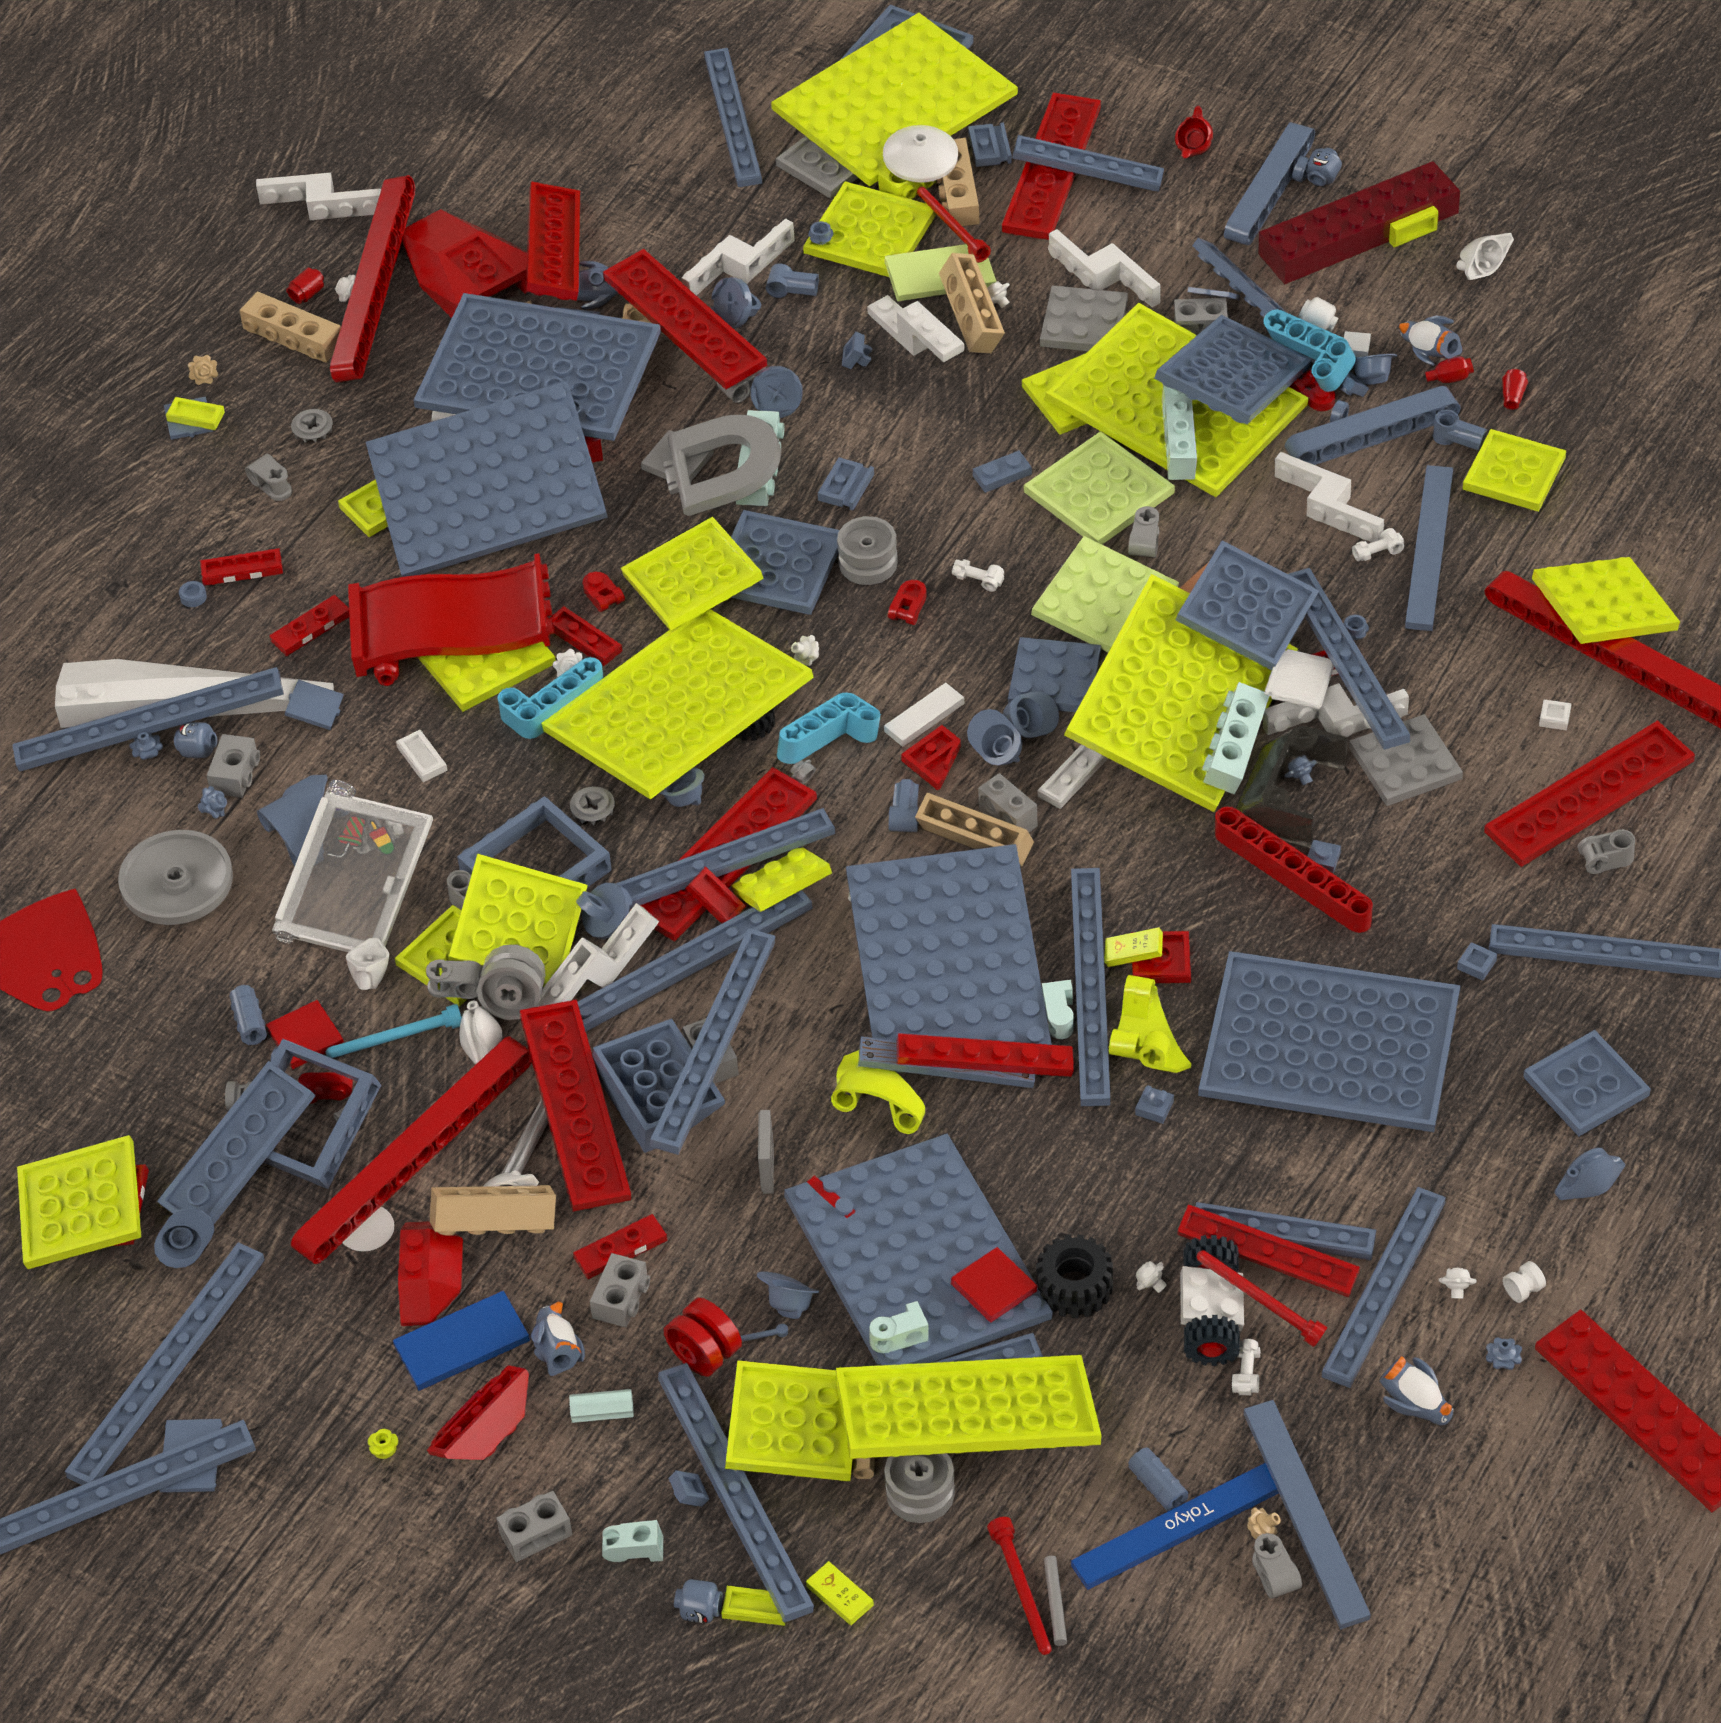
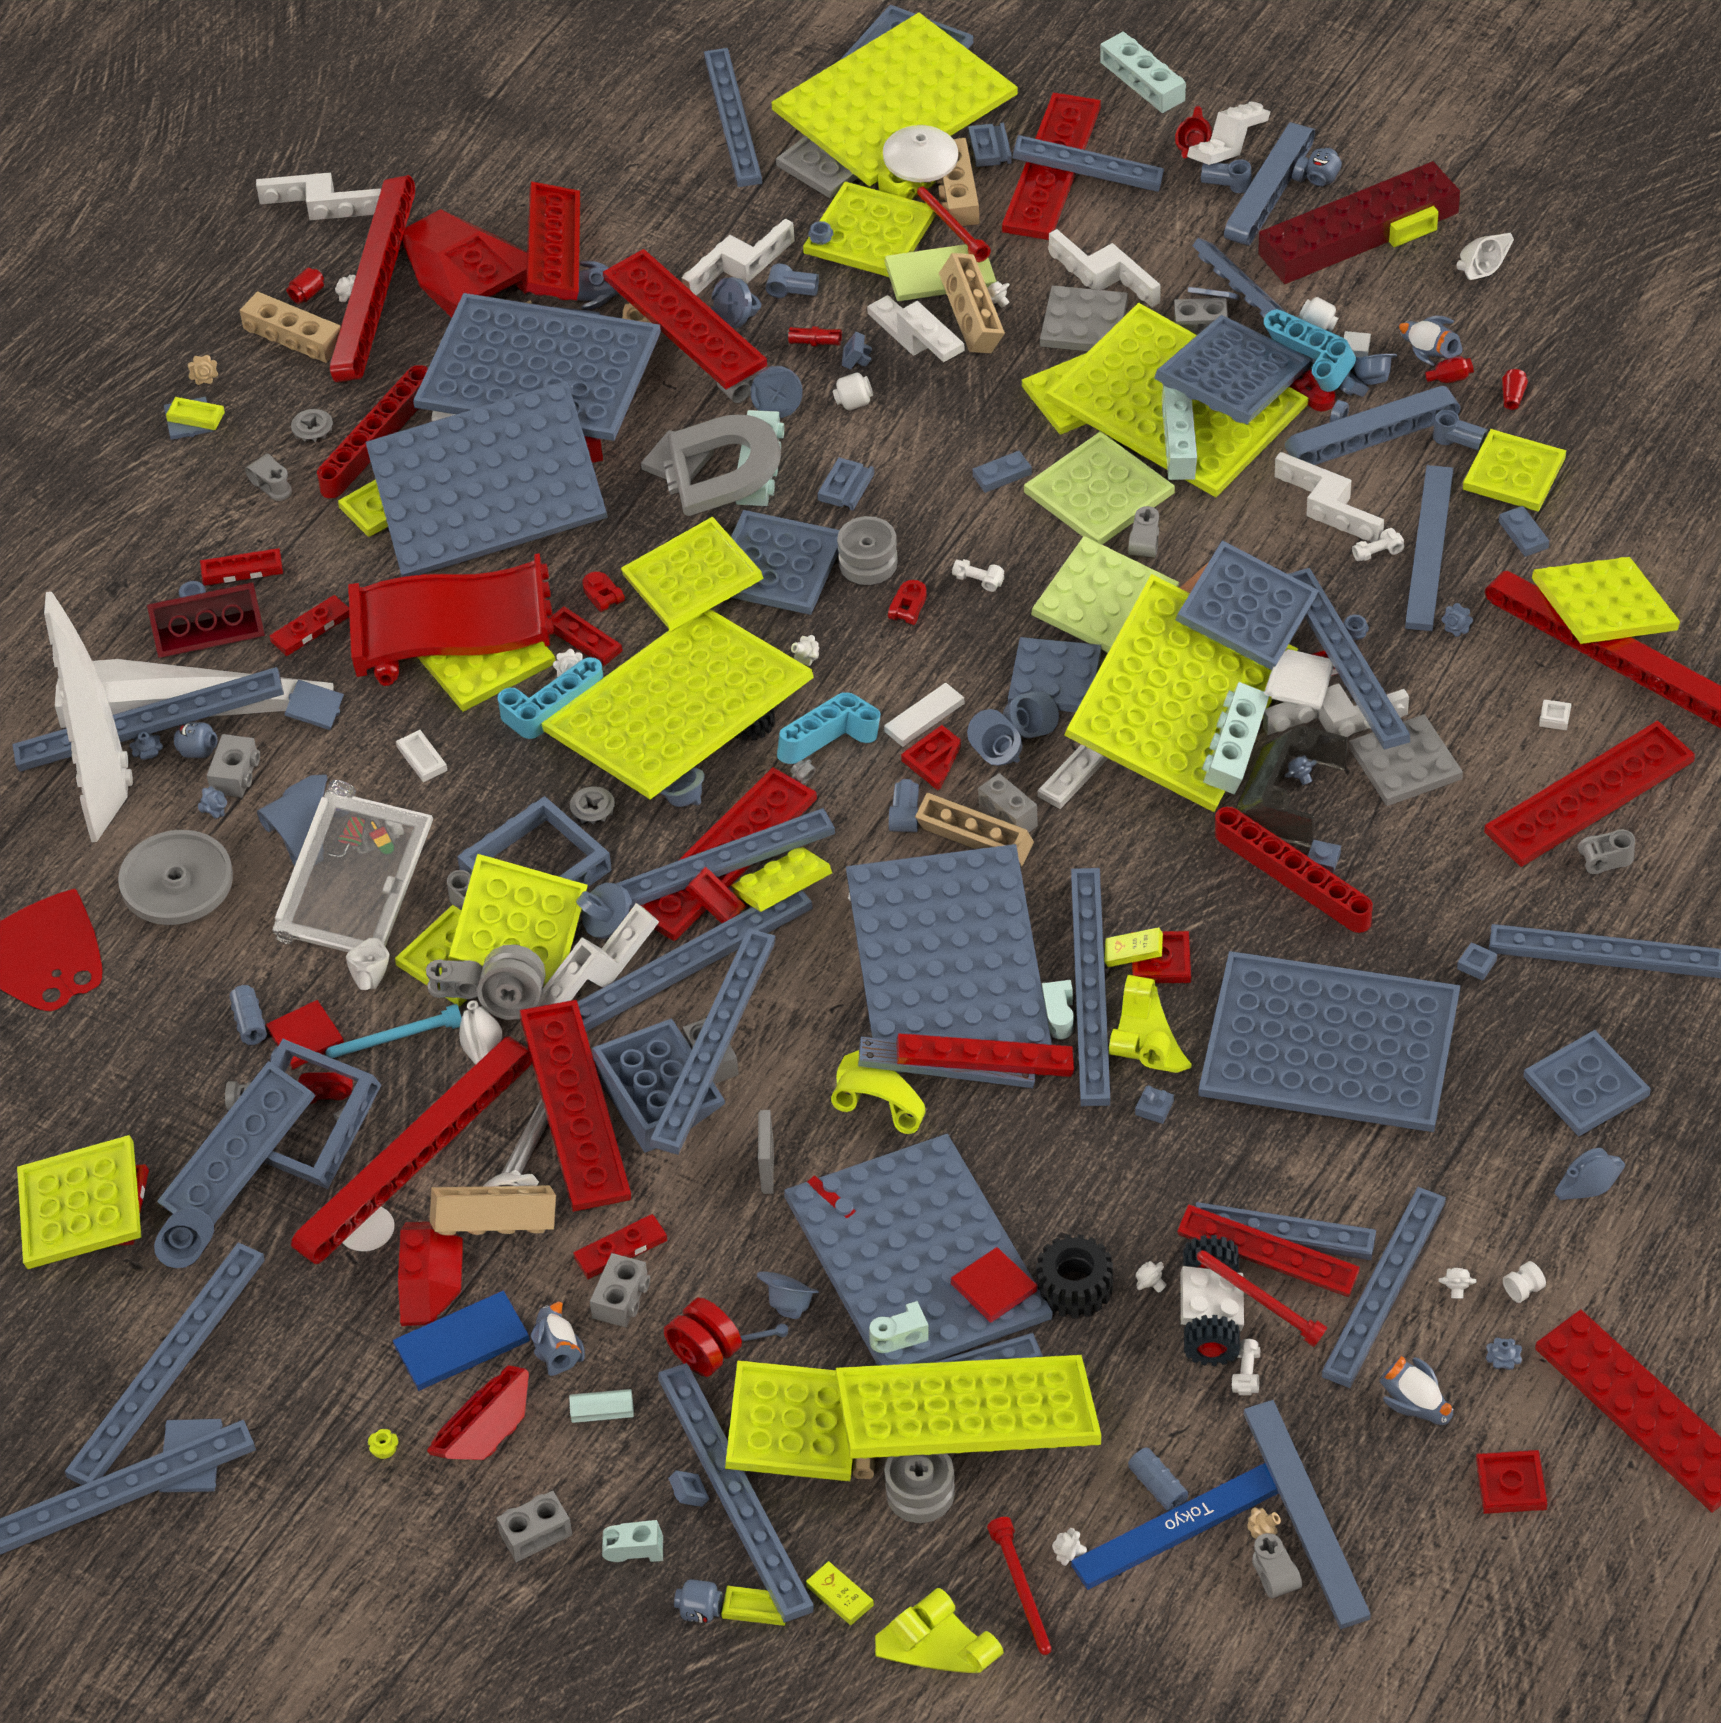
(89, 724): none -> white wedge
(205, 619): none -> dark red slope
(384, 419): none -> red beam
(815, 336): none -> red pin
(853, 391): none -> white head
(936, 1639): none -> neon yellow panel
(1055, 1600): light grey bar -> none
(1068, 1546): none -> white plant
(1142, 72): none -> light aqua brick
(1229, 133): none -> white bracket
(1235, 175): none -> sand blue piece
(1457, 619): none -> sand blue plant
(1511, 1481): none -> red tile
(1523, 531): none -> sand blue plate

